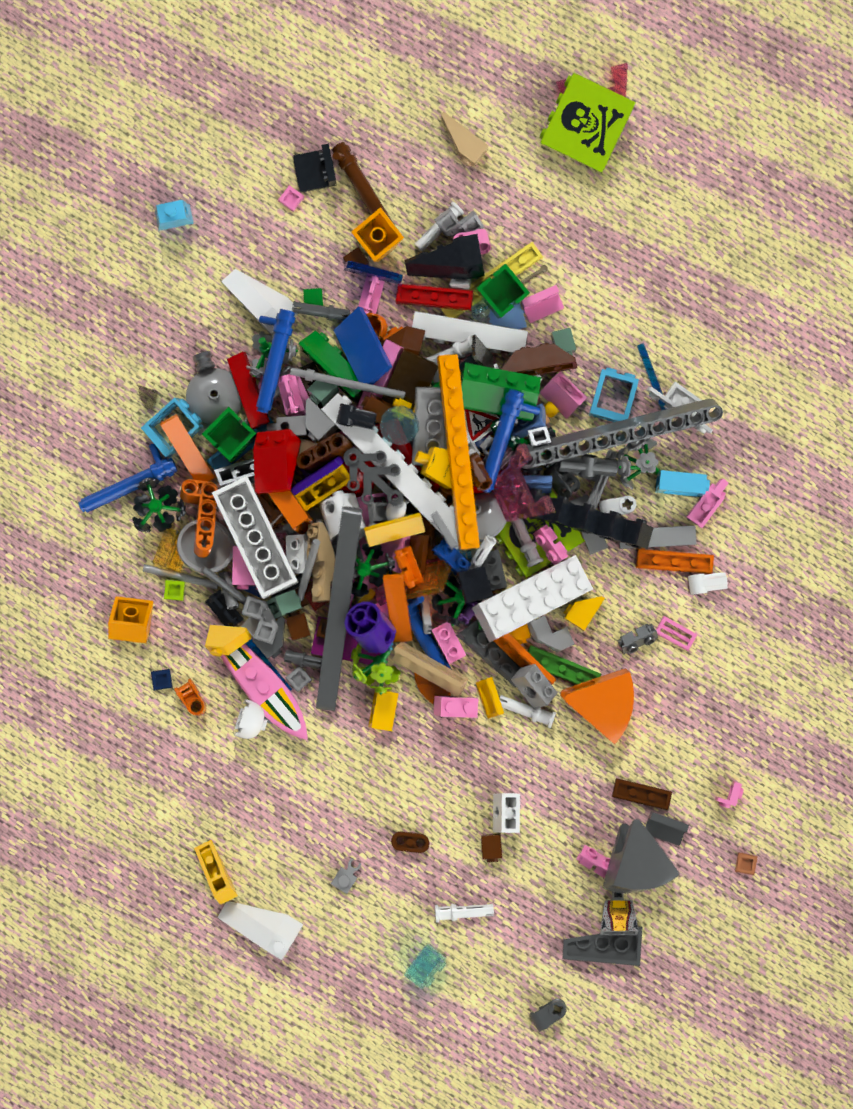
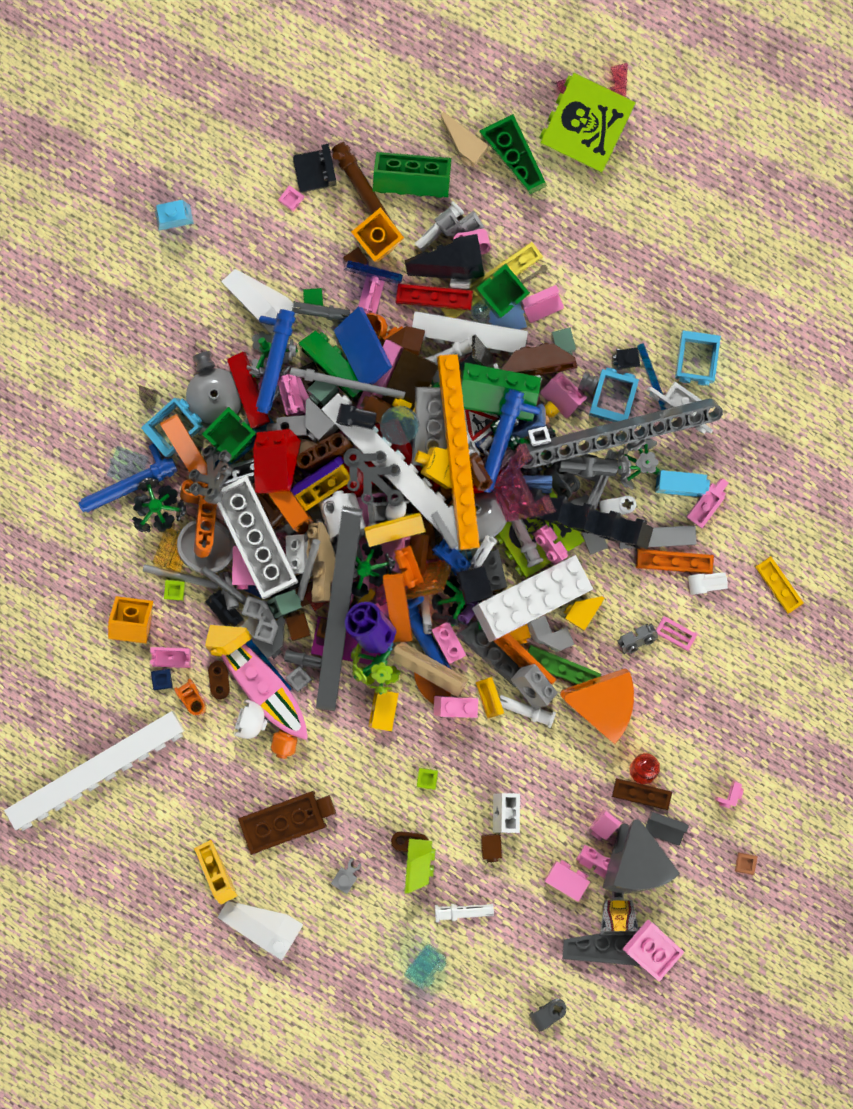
(94, 770): none -> white brick
(126, 463): none -> clear light blue piece
(170, 657): none -> bright pink hinge
(213, 493): none -> dark grey plant
(219, 680): none -> reddish brown plate
(283, 744): none -> orange head
(285, 821): none -> reddish brown hinge
(411, 174): none -> green slope
(418, 864): none -> lime slope
(427, 778): none -> lime plate
(511, 147): none -> green wedge
(567, 880): none -> bright pink brick
(588, 382): none -> flat silver wheel
(604, 825): none -> bright pink slope
(626, 358): none -> black bracket
(644, 768): none -> clear red hair
(653, 950): none -> bright pink plate
(701, 338): none -> medium azure window
(779, 585): none -> yellow tile

